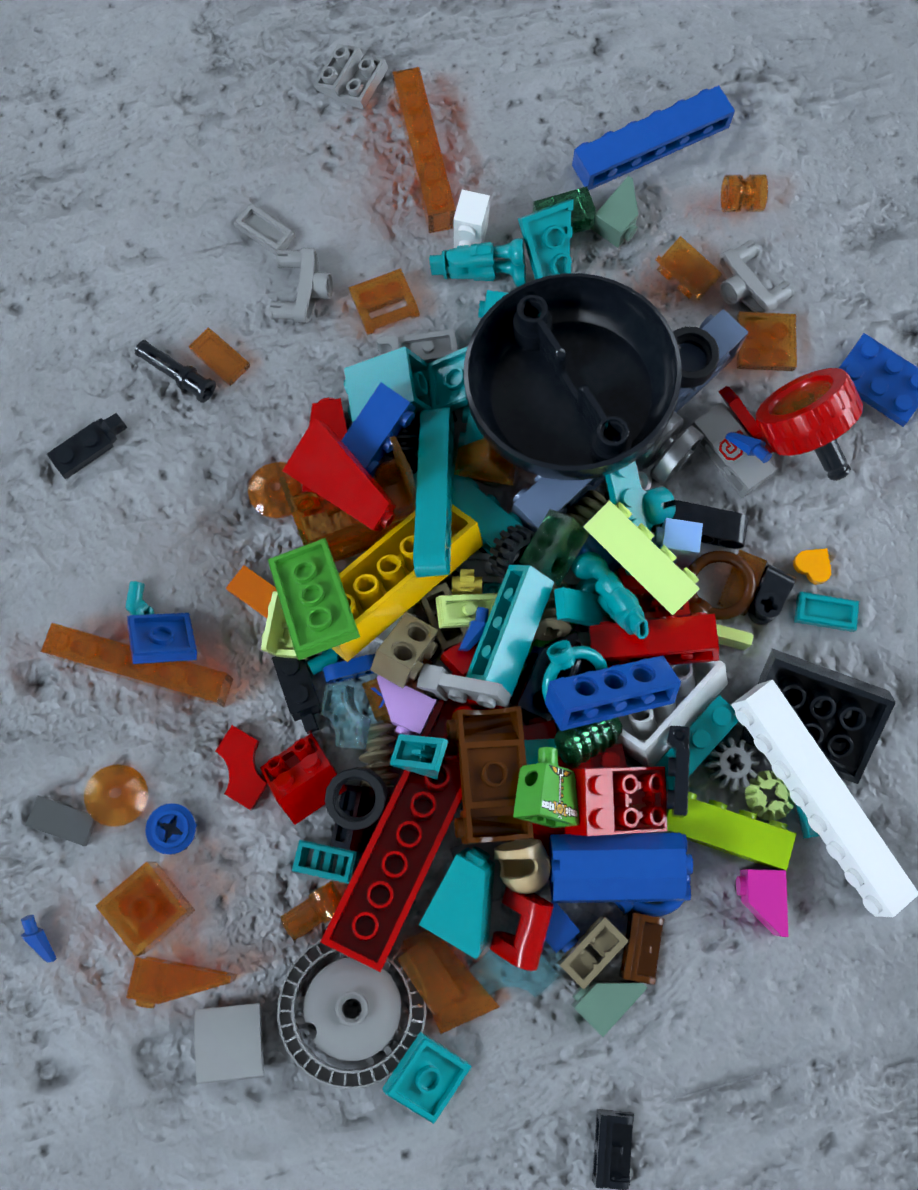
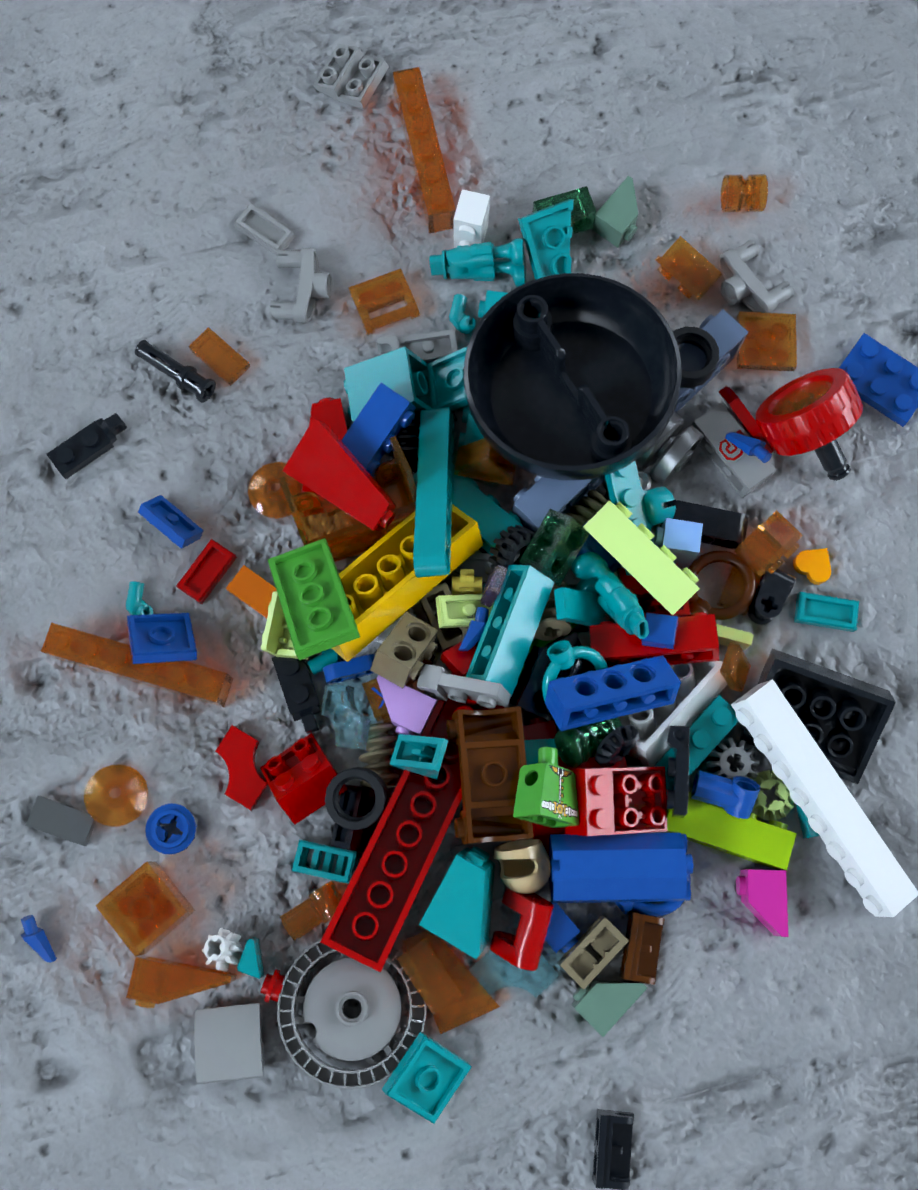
(170, 521): none -> blue plate
(206, 571): none -> red tile
(223, 950): none -> white gear
(251, 959): none -> teal slope
(272, 986): none -> red plate
(458, 317): none -> teal arm
(493, 585): none -> tile
(616, 745): none -> black gear
(652, 137): blue brick -> none
(661, 631): none -> blue tile
(734, 795): none -> blue piece
(735, 667): none -> clear orange tile
(768, 543): none -> clear orange brick

